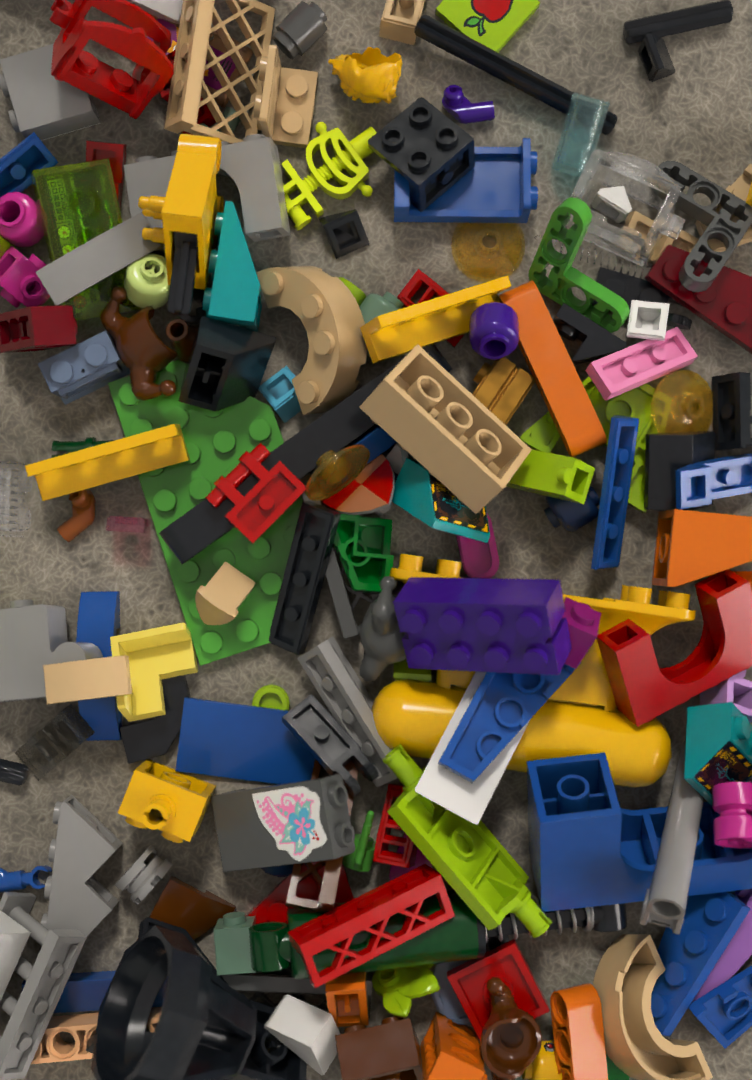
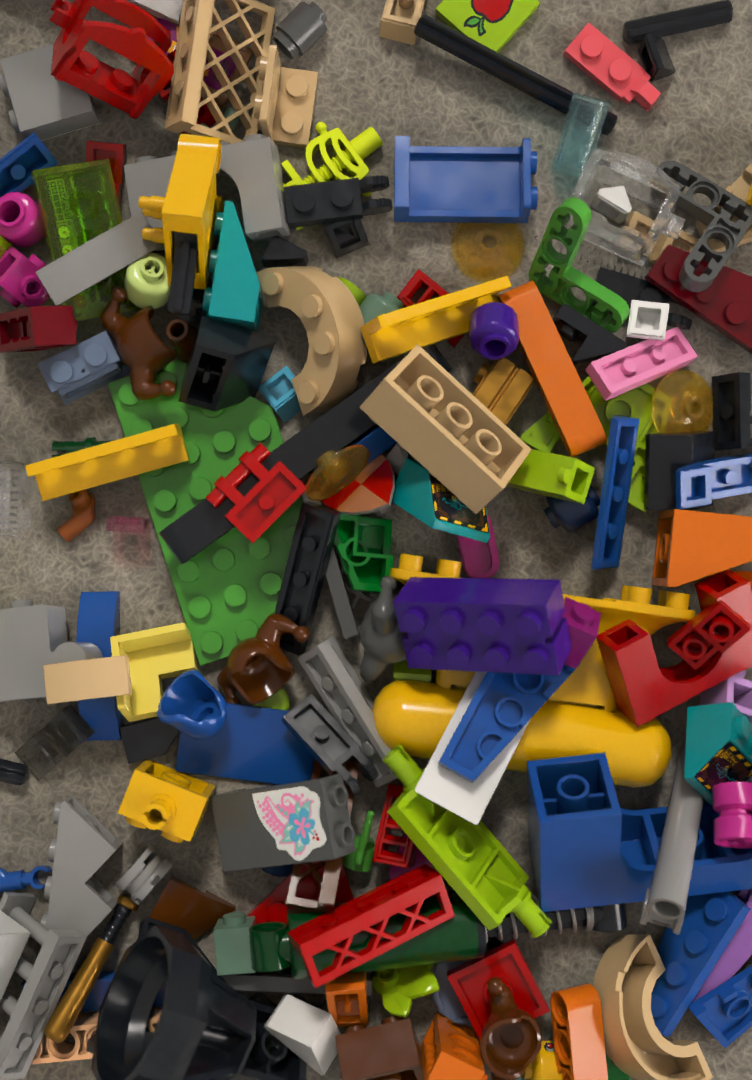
(83, 982): none -> pearl gold piece
(178, 702): none -> blue hair
(223, 595): tan tile -> none
(259, 664): none -> reddish brown piece
(283, 254): none -> black slope
(334, 201): none -> black hinge
(368, 75): yellow hair -> none
(425, 151): black bracket -> none
(463, 110): dark purple arm -> none
(611, 68): none -> coral hinge
(707, 633): none -> red slope

